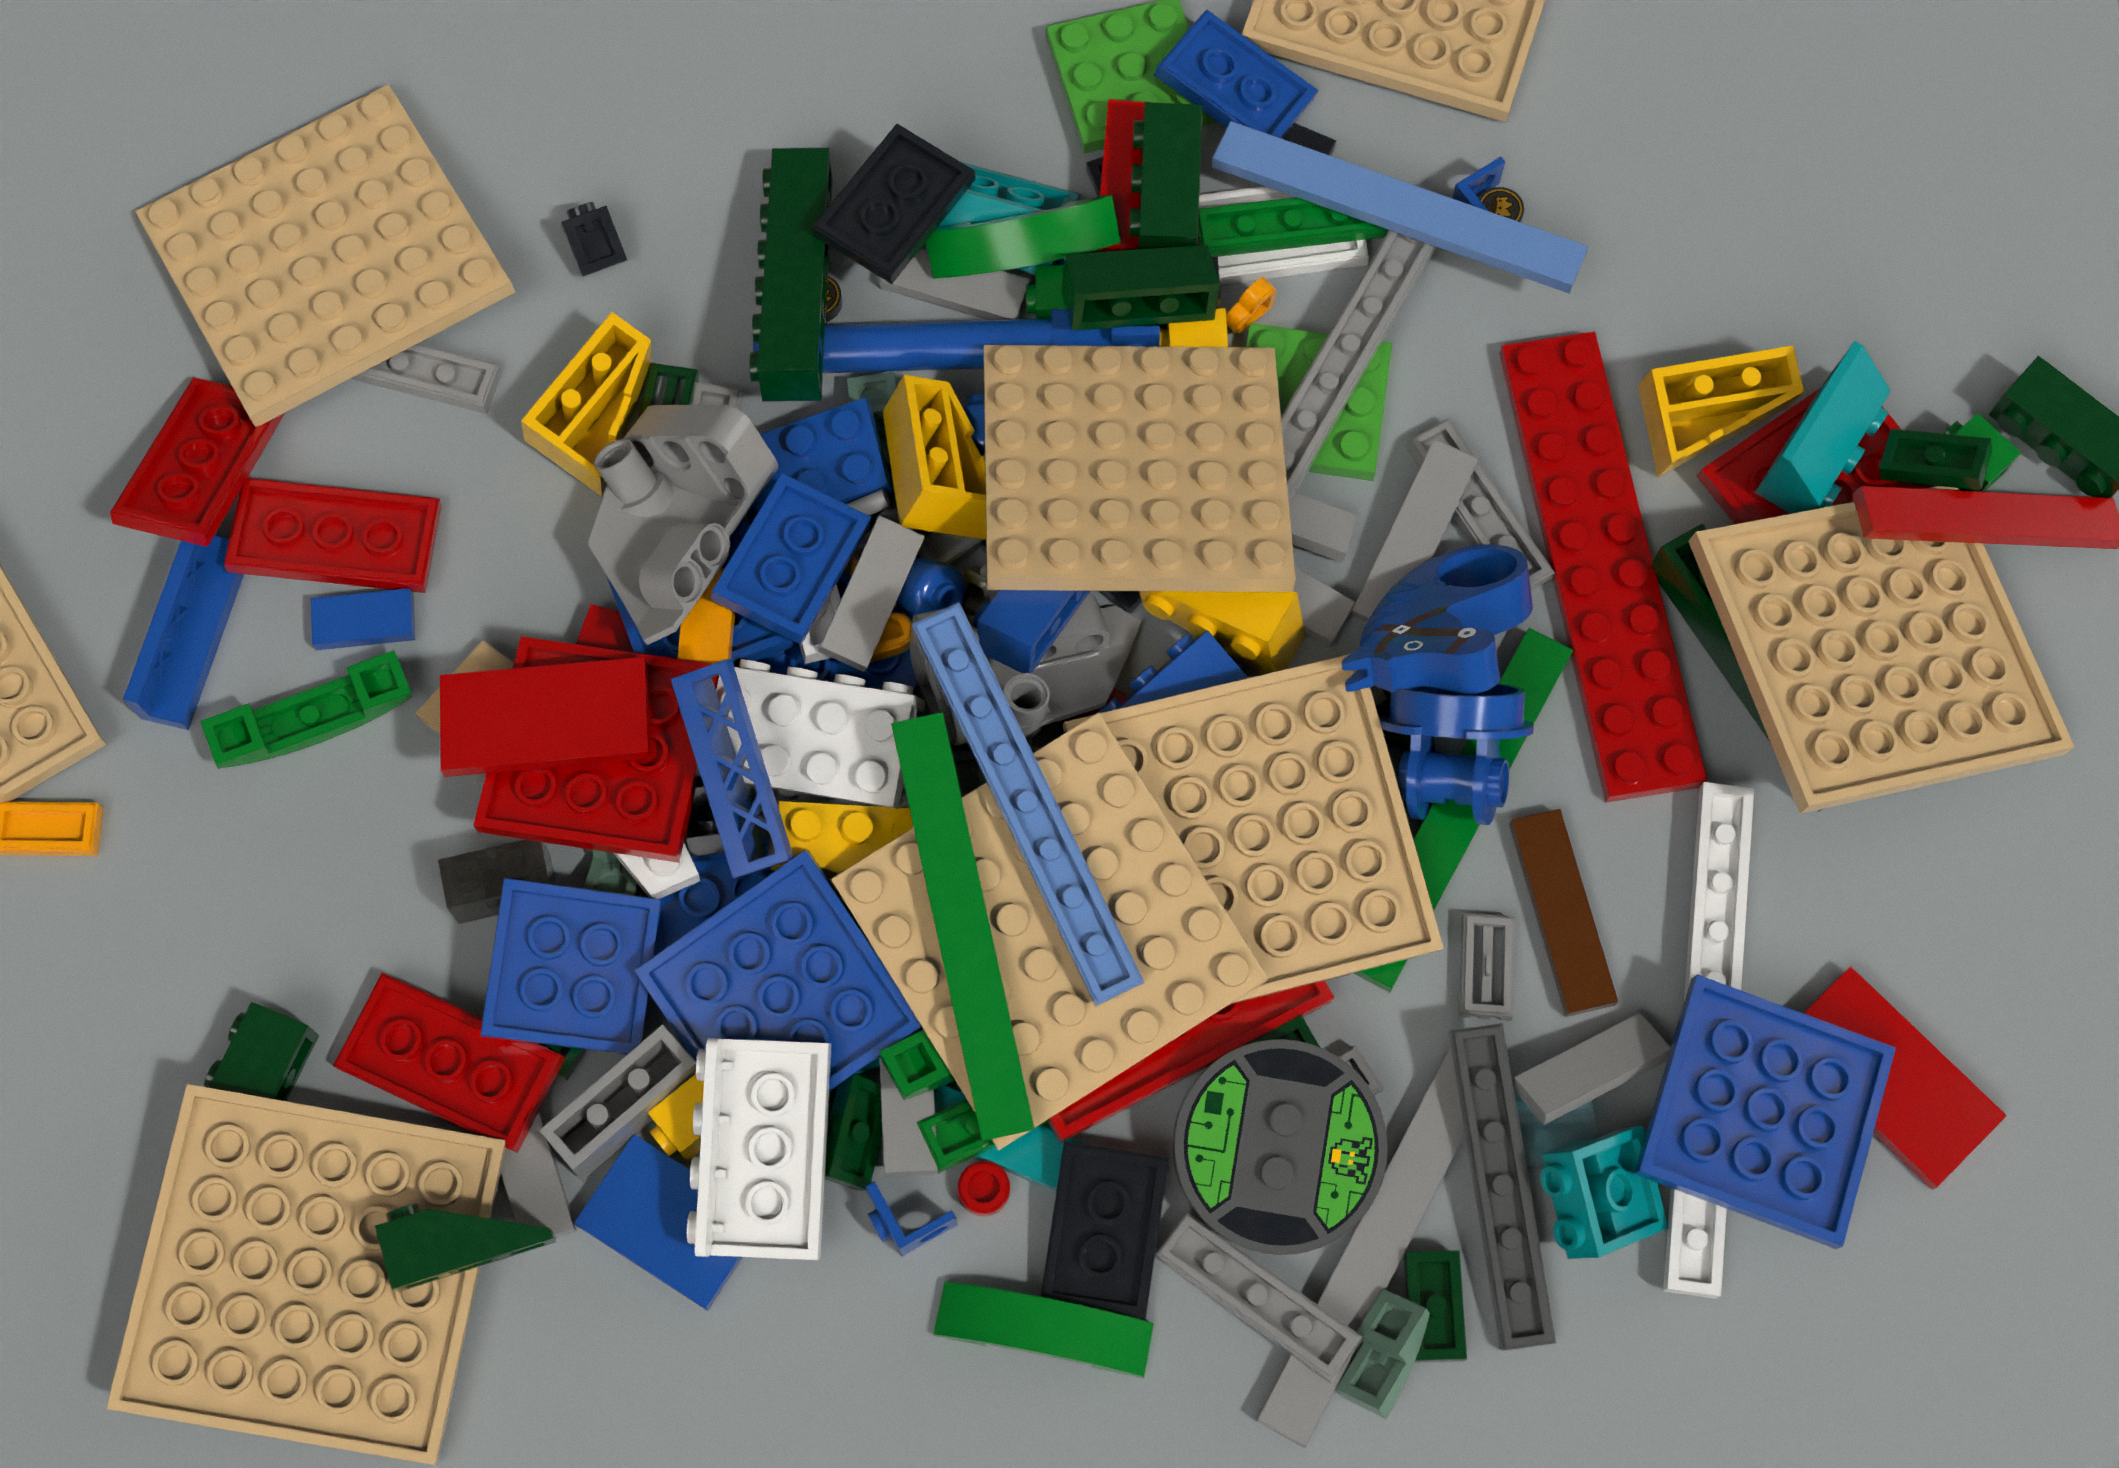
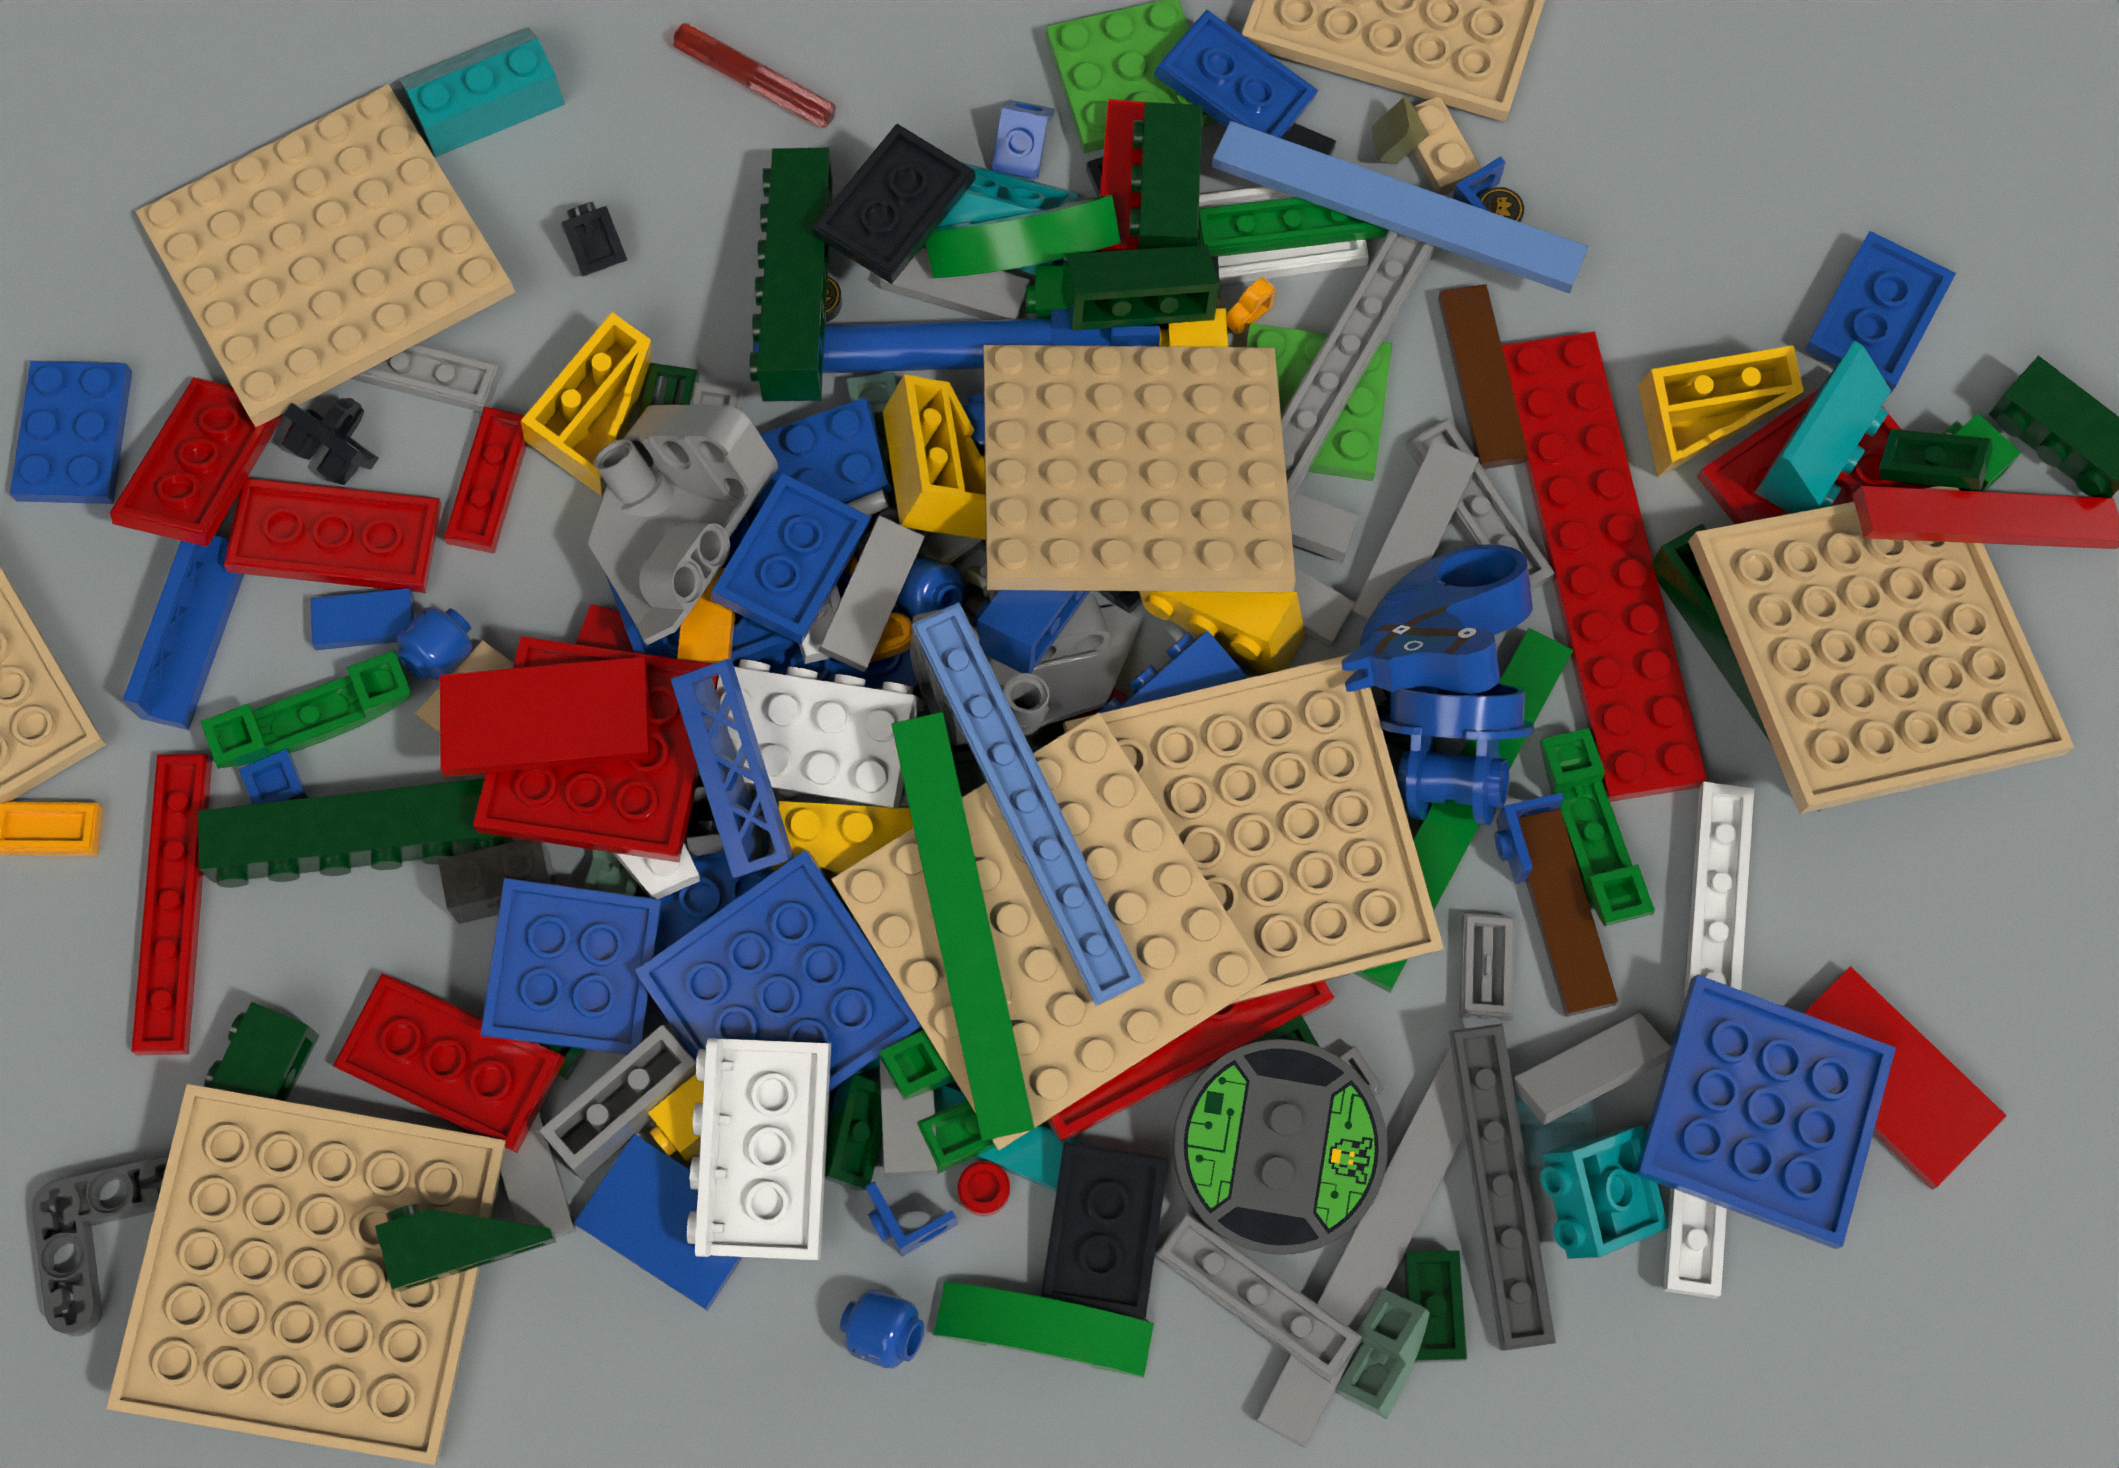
(71, 432): none -> blue plate
(83, 1214): none -> dark grey beam
(171, 907): none -> red tile
(273, 779): none -> blue tile
(335, 432): none -> black hips
(341, 833): none -> dark green brick
(434, 643): none -> blue head
(483, 91): none -> teal slope
(487, 481): none -> red tile
(754, 75): none -> clear red axle
(882, 1329): none -> blue head
(1021, 138): none -> bracket
(1398, 132): none -> olive slope
(1444, 152): none -> tan plate
(1482, 376): none -> reddish brown tile
(1509, 838): none -> blue bracket
(1598, 846): none -> green slope
(1883, 306): none -> blue plate

